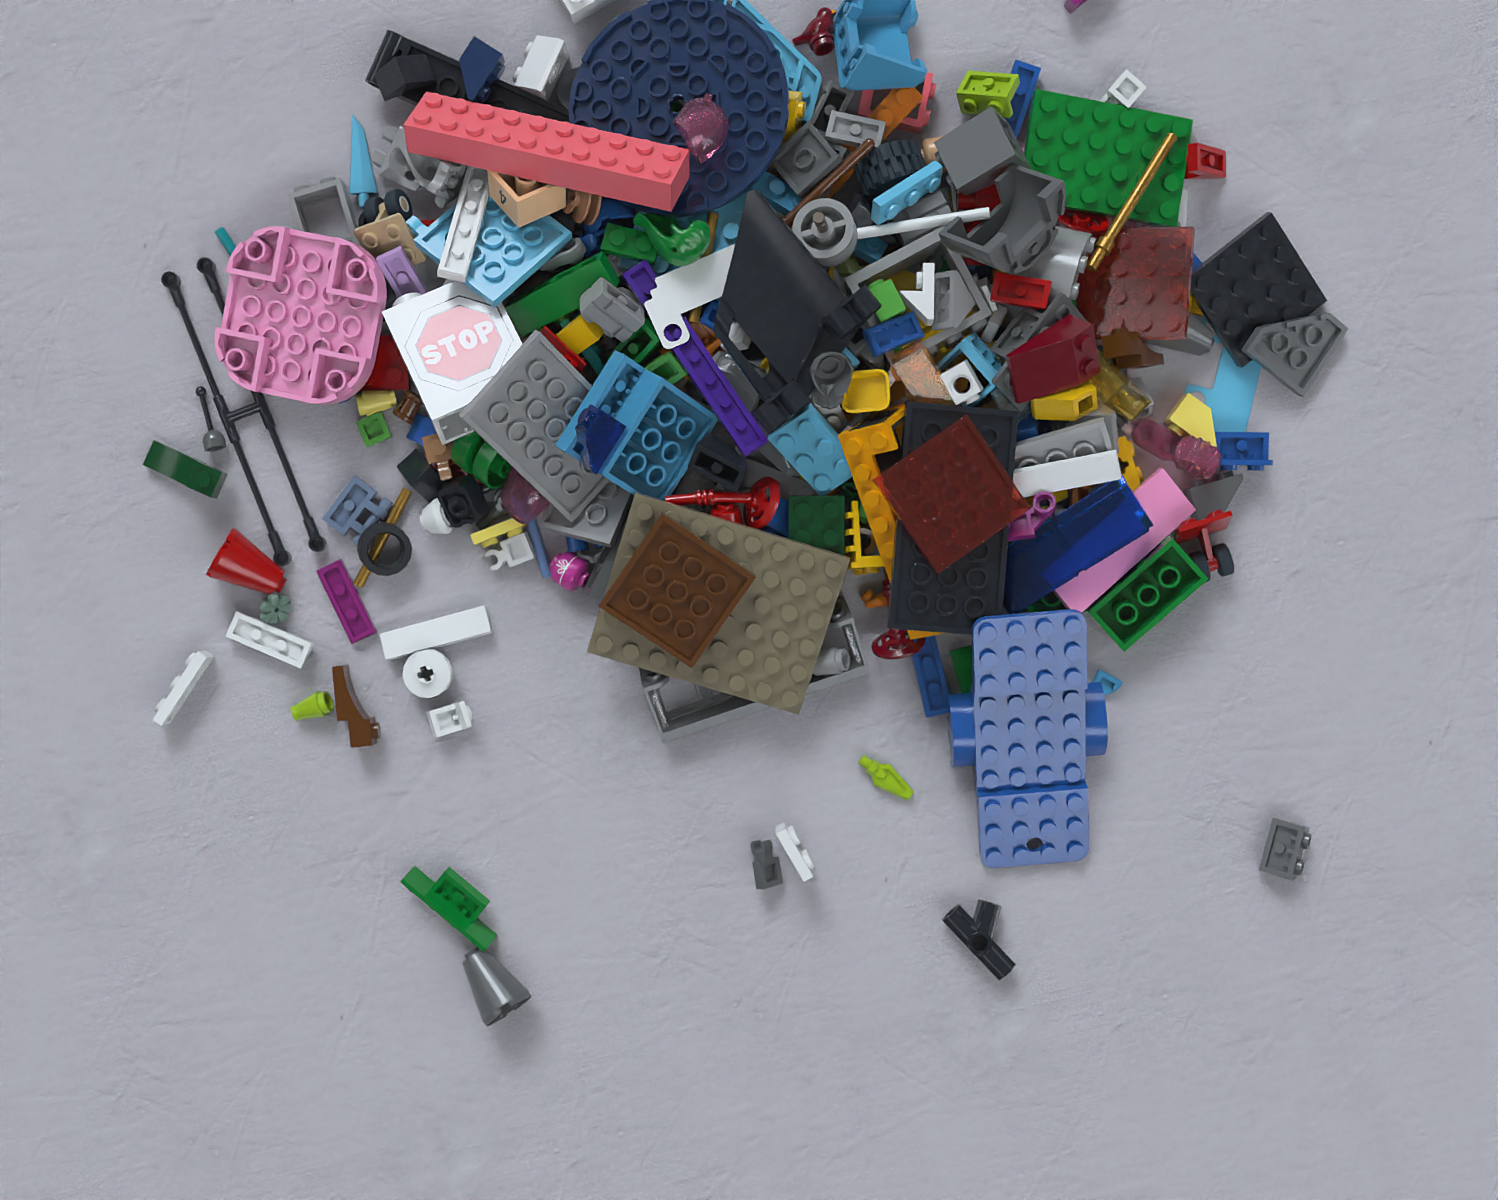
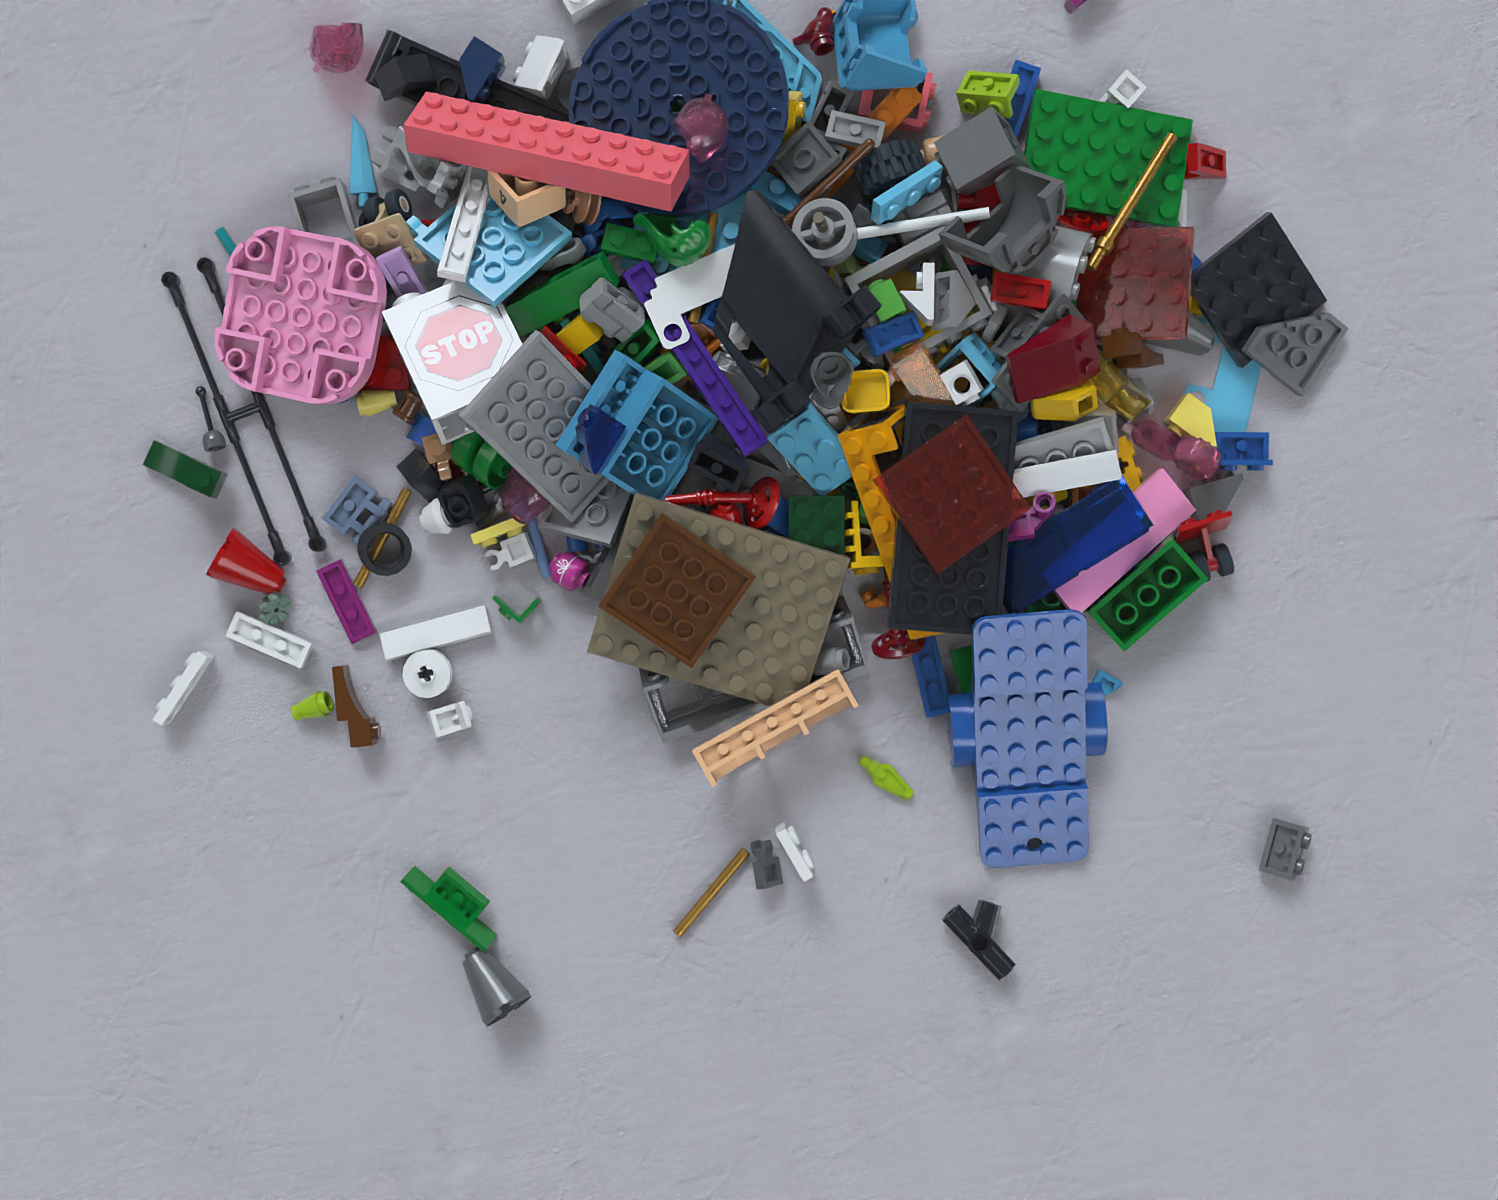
(336, 47): none -> clear pink helmet
(374, 429): bright green plate -> none
(510, 613): none -> green bracket
(711, 892): none -> pearl gold bar
(773, 725): none -> light nougat plate

